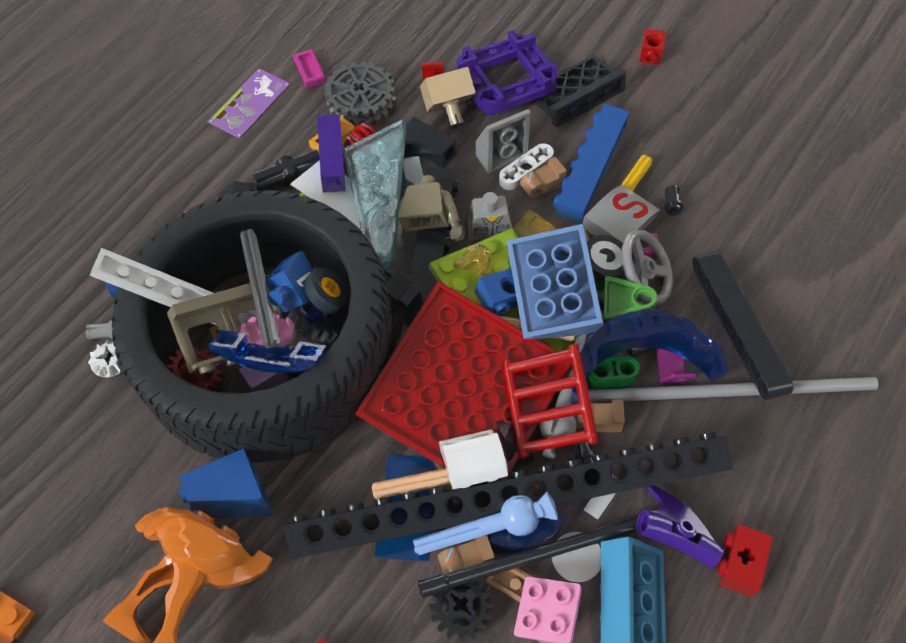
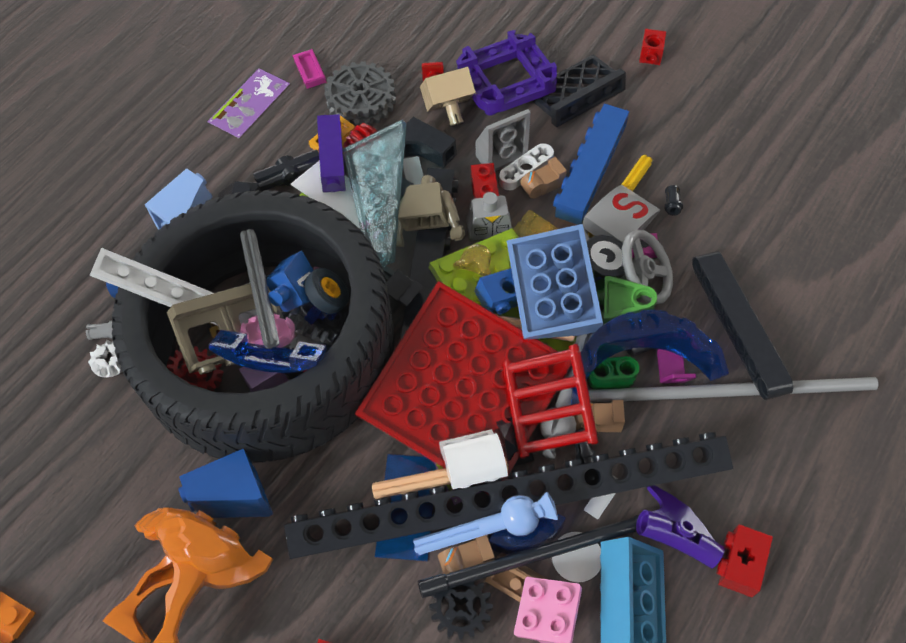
(177, 197): none -> light blue slope
(483, 180): none -> red brick

